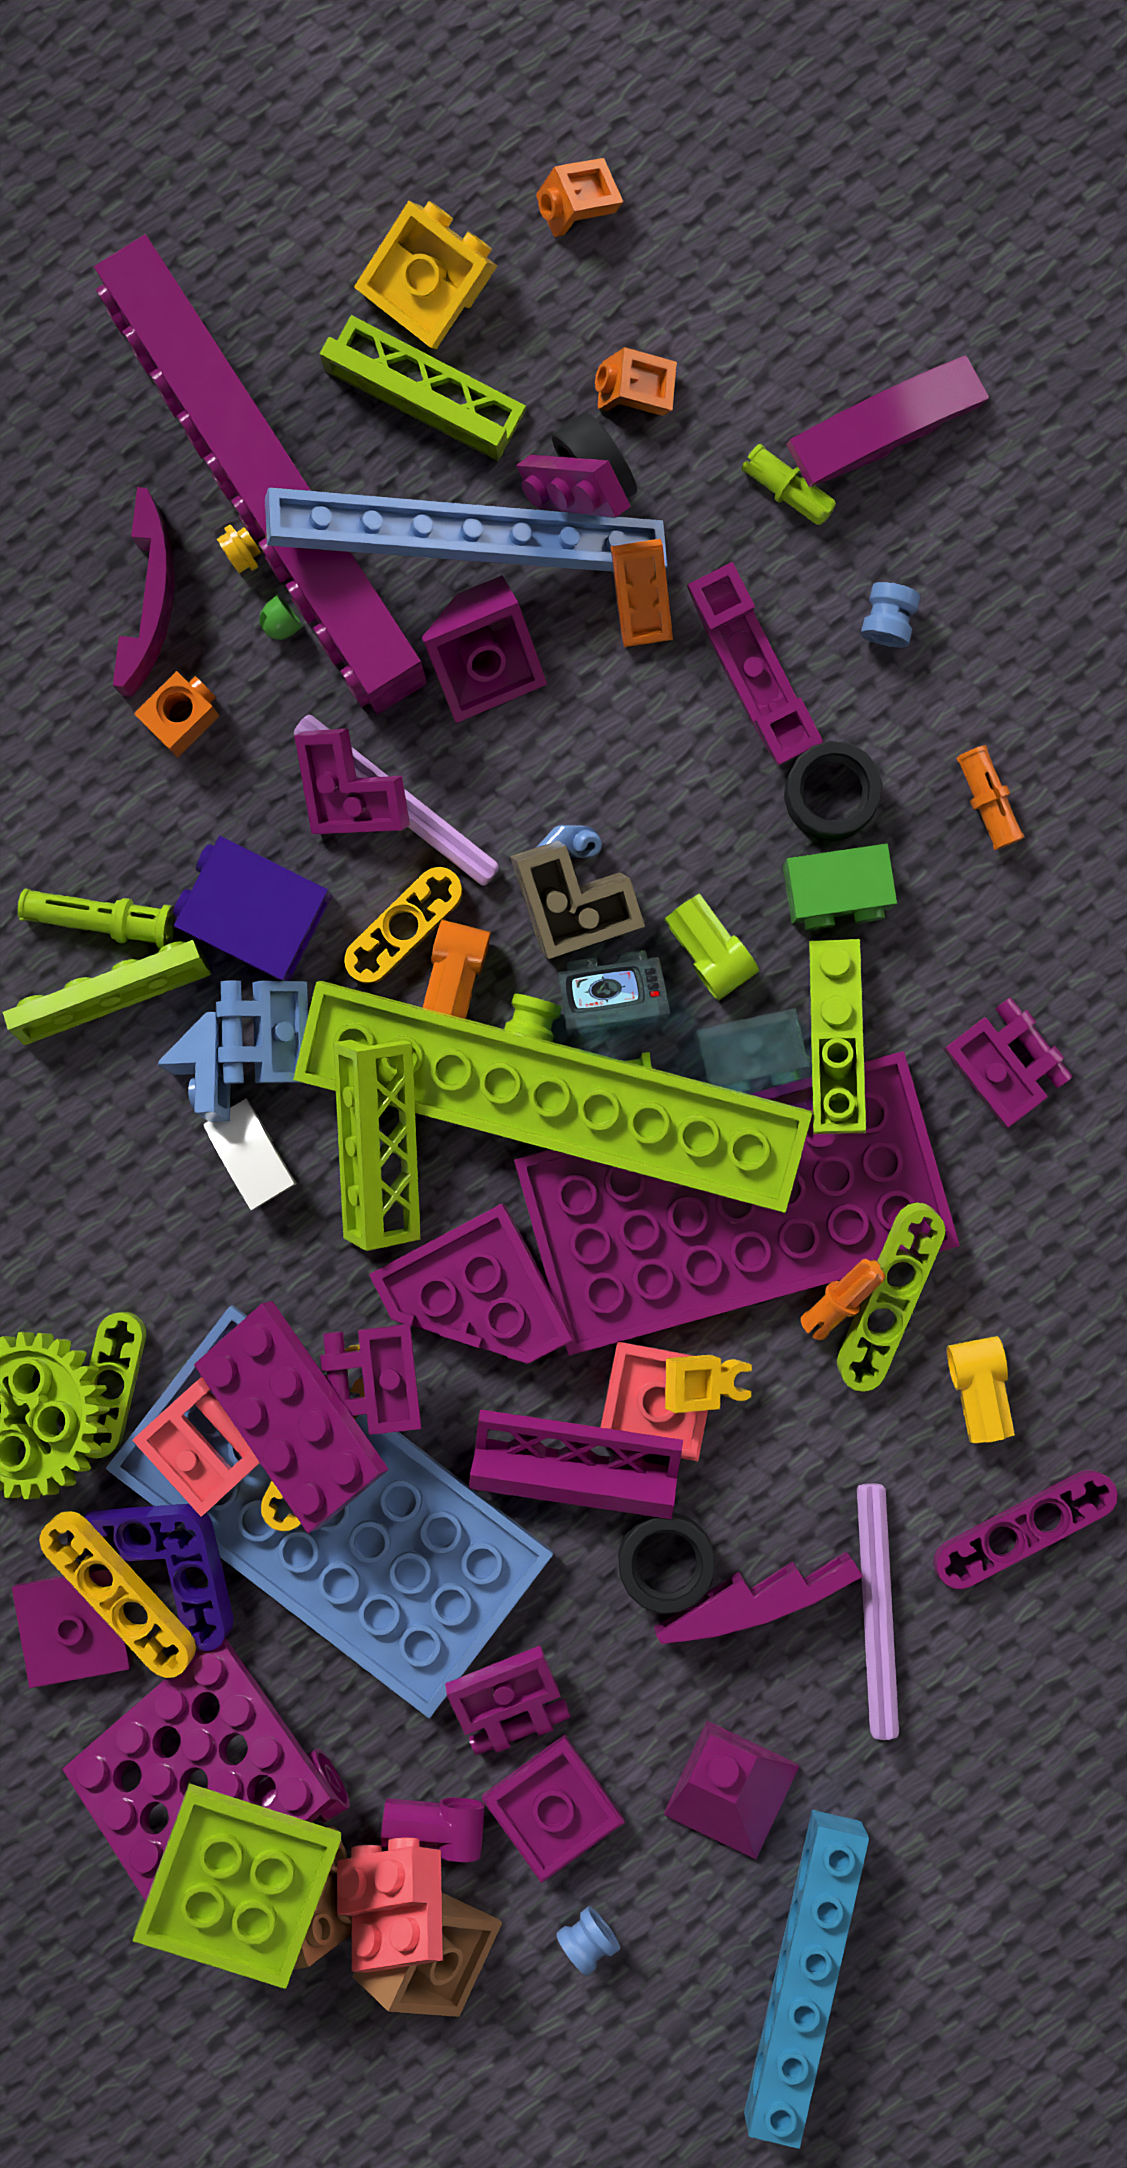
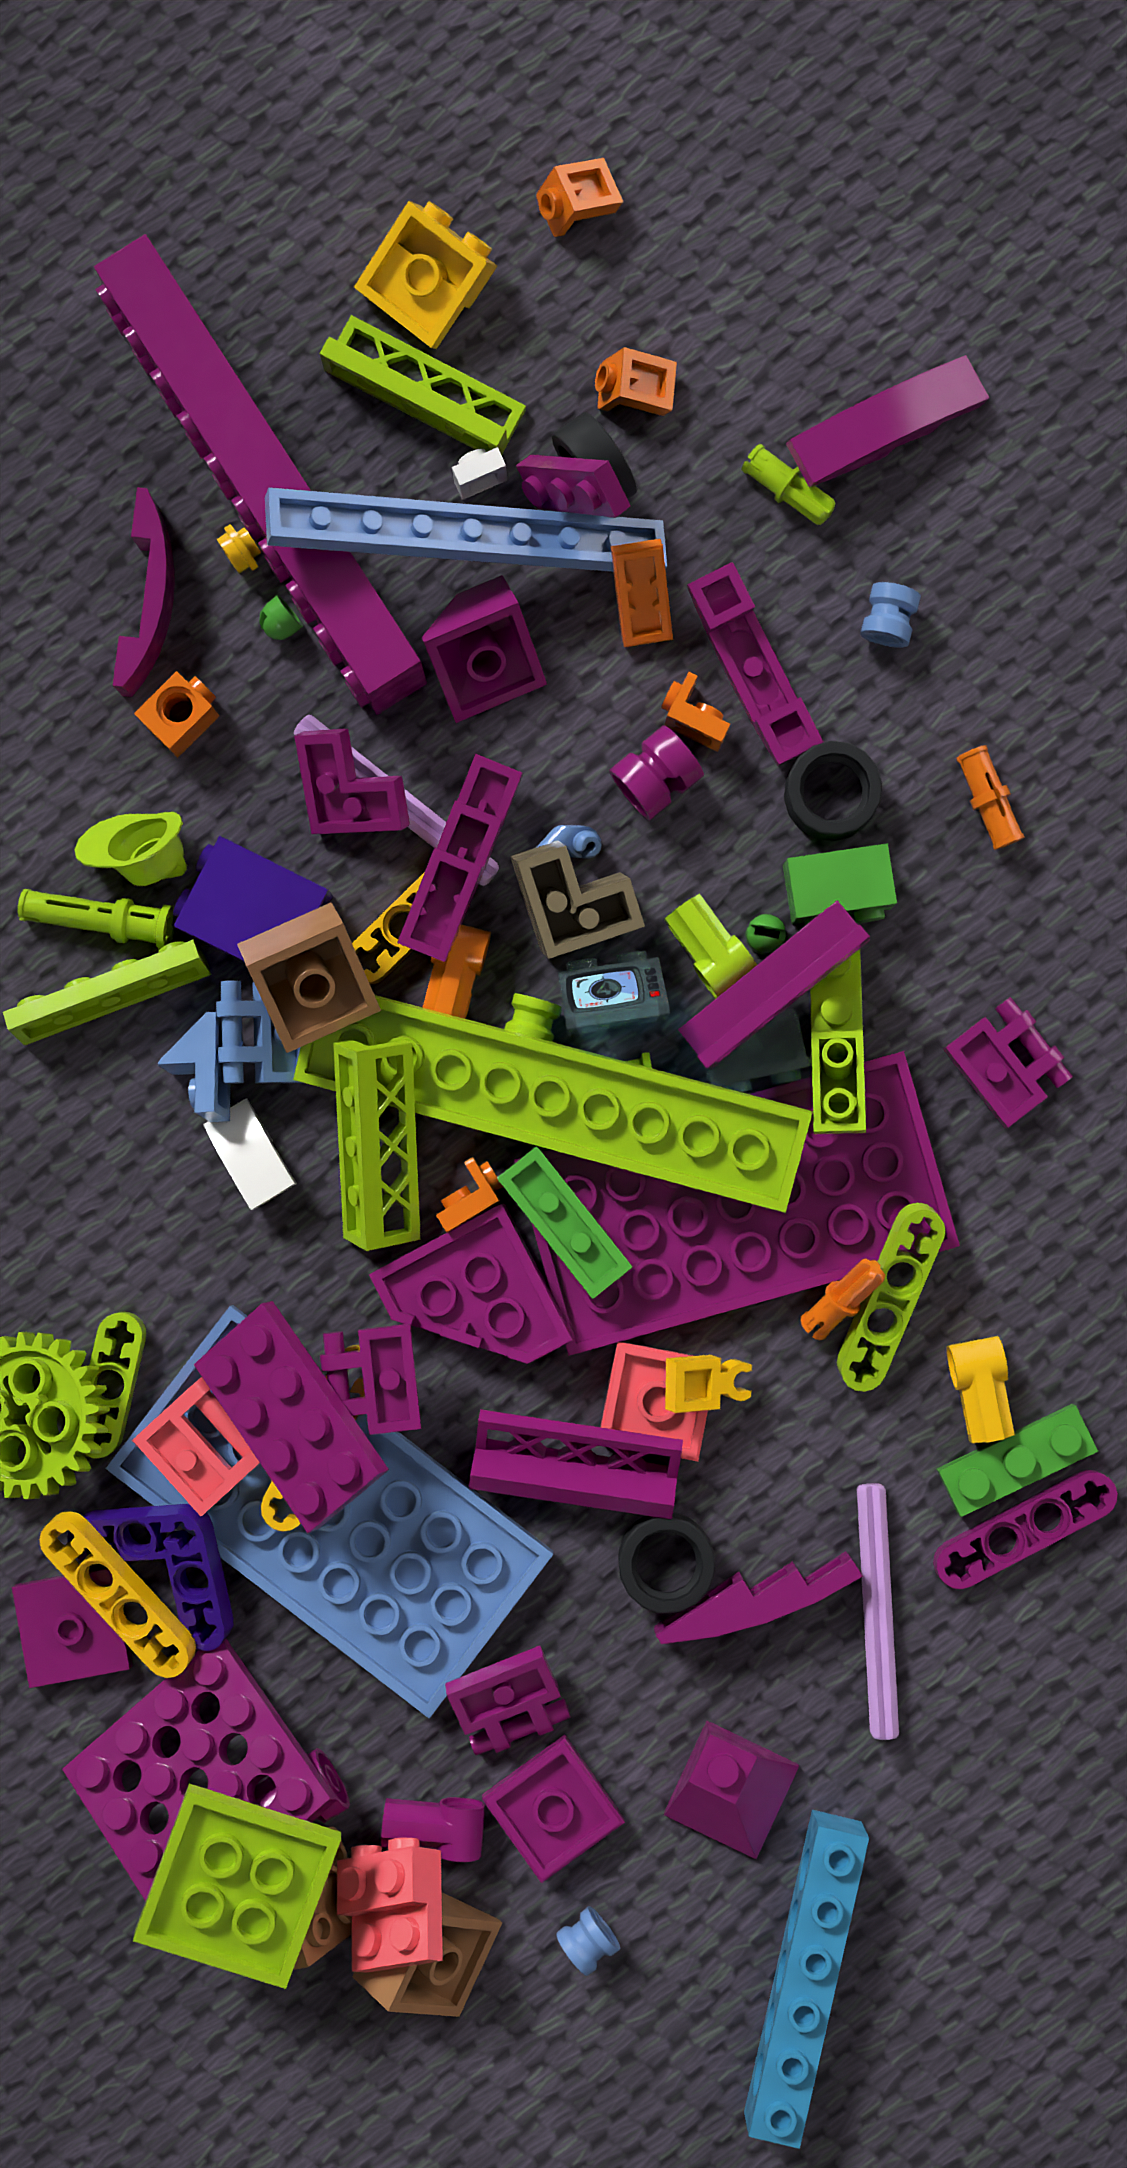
(136, 845): none -> lime piece
(309, 977): none -> medium nougat slope
(460, 858): none -> magenta slope
(463, 1204): none -> orange bracket
(479, 472): none -> white plate
(564, 1222): none -> bright green plate
(657, 772): none -> magenta wheel
(696, 722): none -> orange bracket
(762, 943): none -> bright green hinge
(774, 985): none -> magenta fence
(1017, 1460): none -> bright green plate

